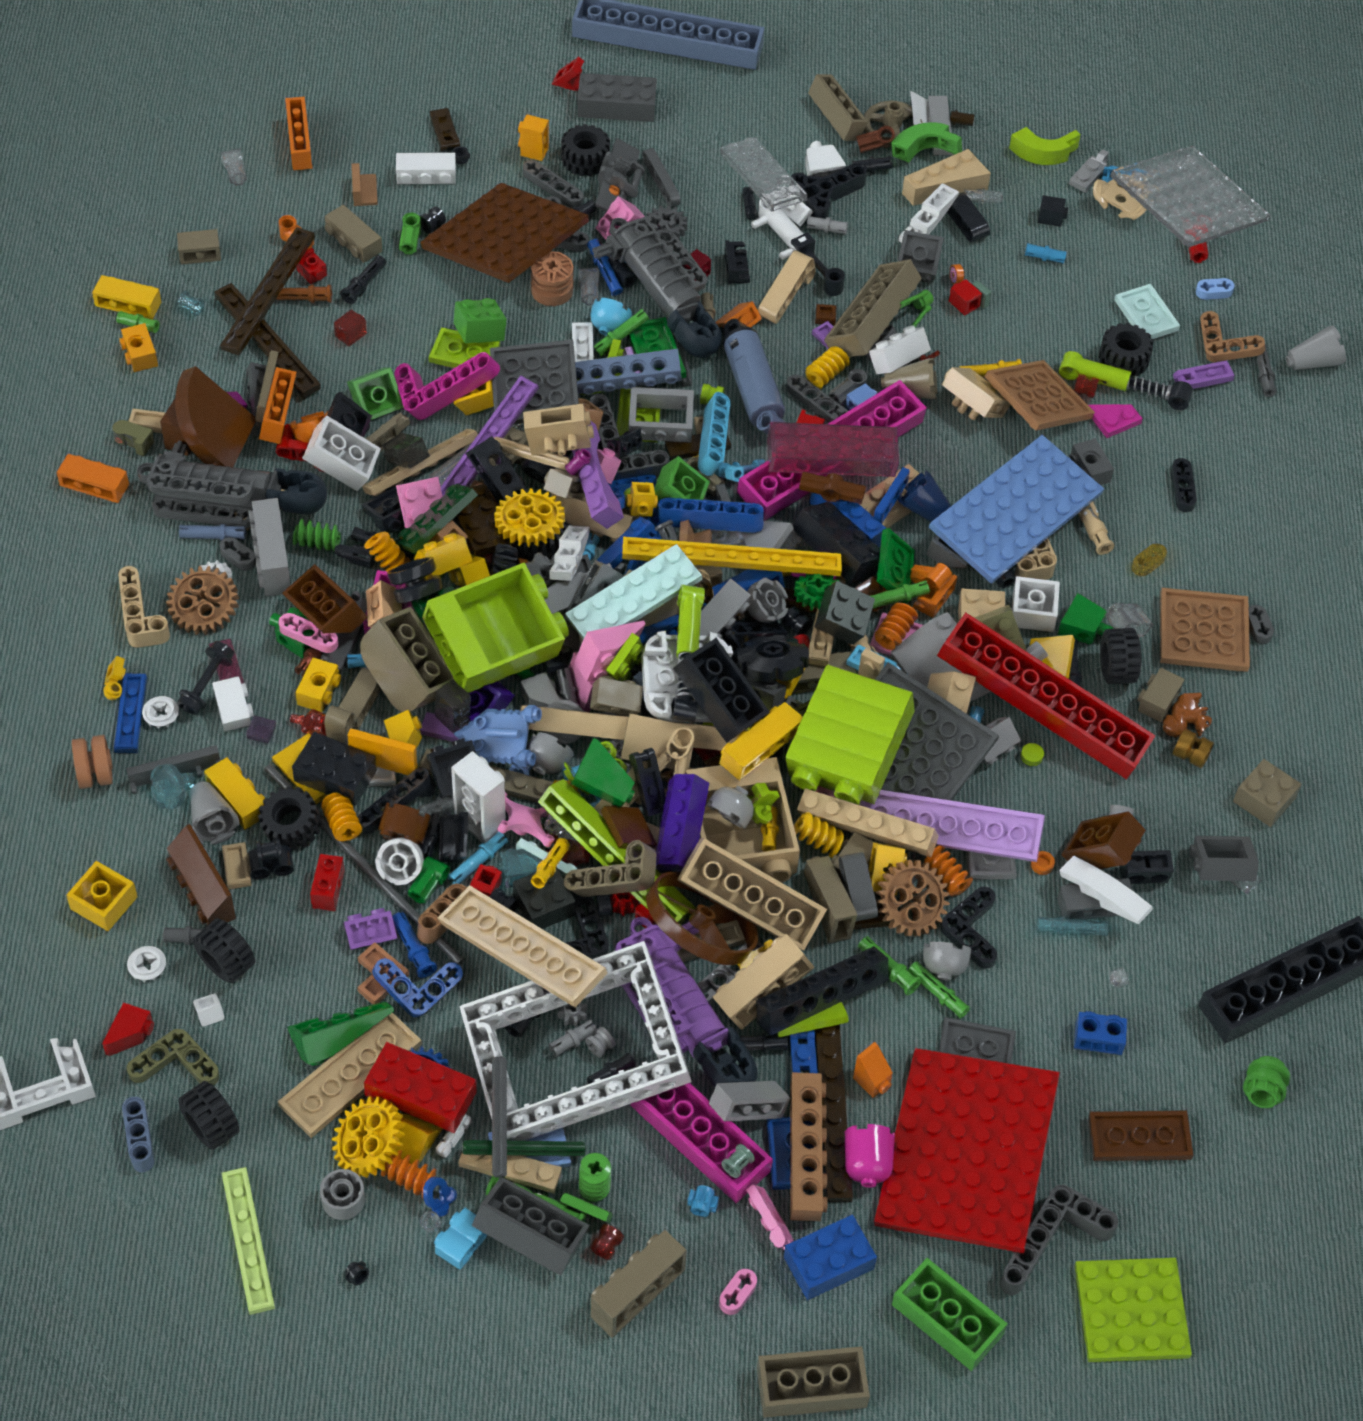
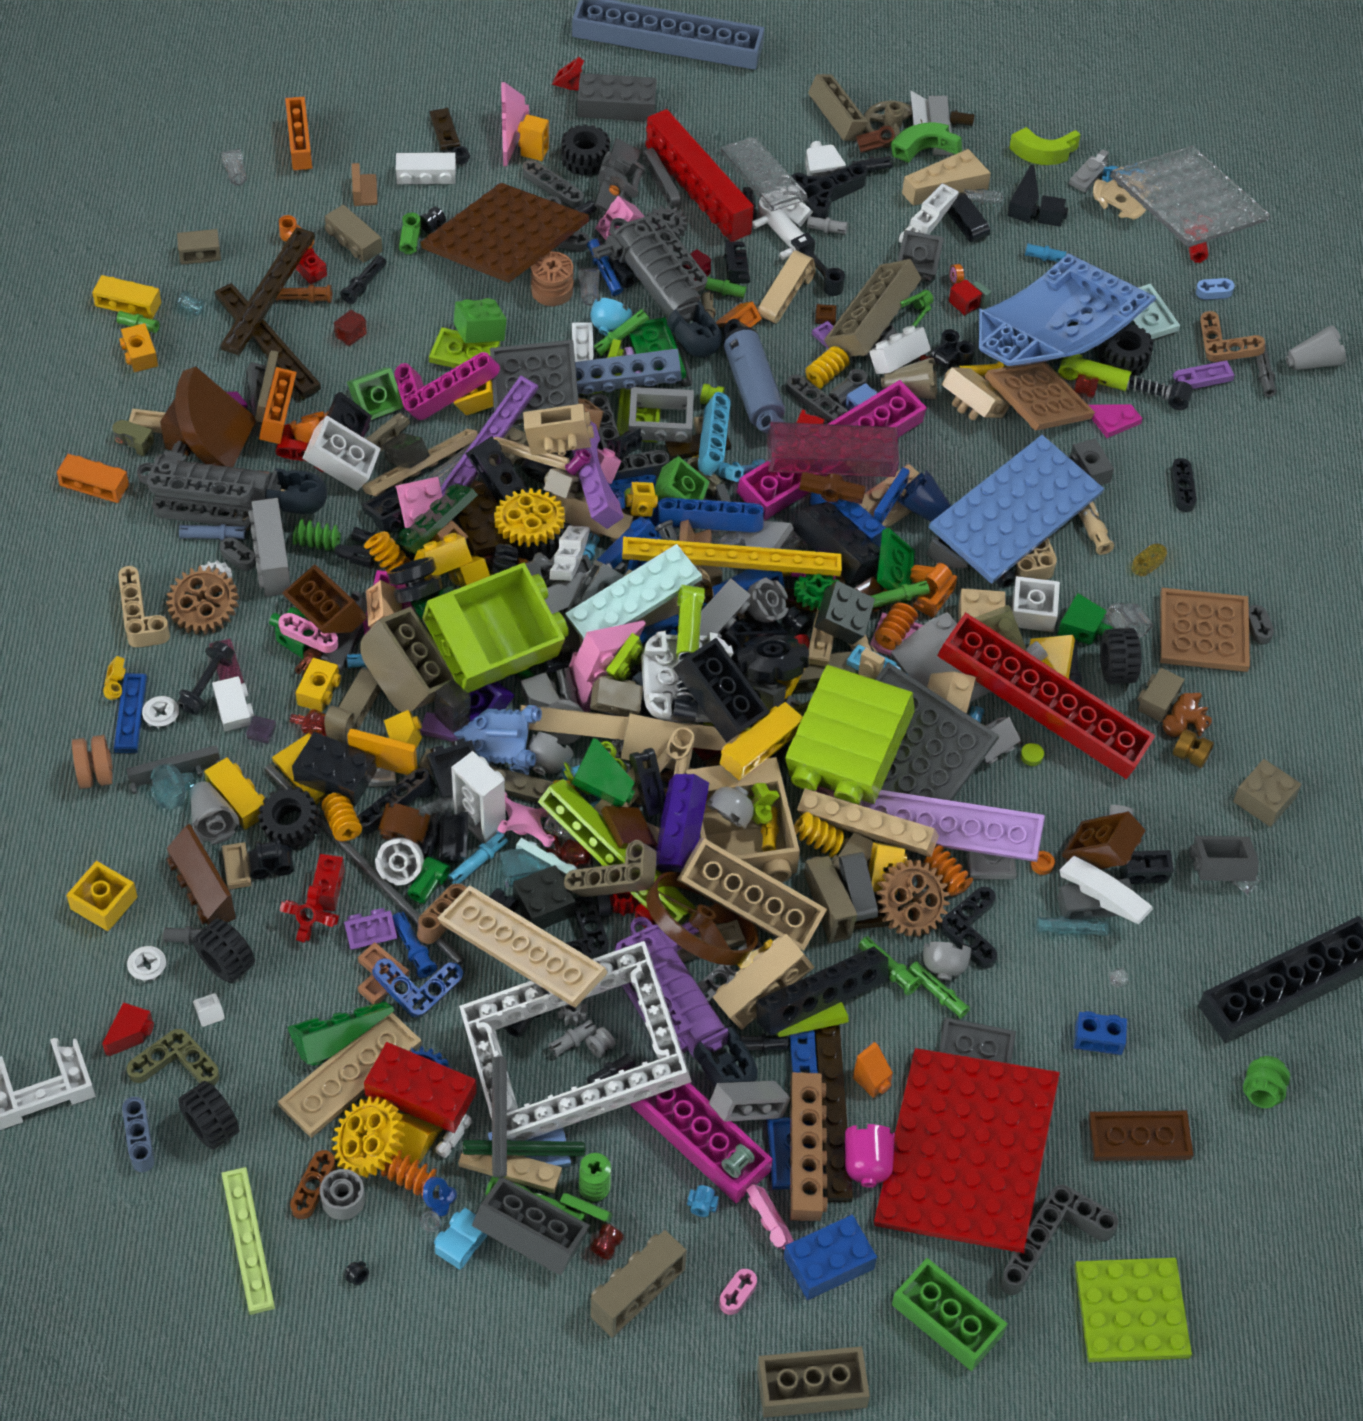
(306, 923): none -> red pin
(313, 1195): none -> dark orange beam
(486, 879): red brick -> none
(513, 112): none -> bright pink wedge
(547, 867): yellow pin -> none
(699, 176): none -> red brick
(726, 287): none -> bright green pin
(953, 352): none -> black piece
(1025, 199): none -> black slope
(1036, 320): none -> medium blue wedge

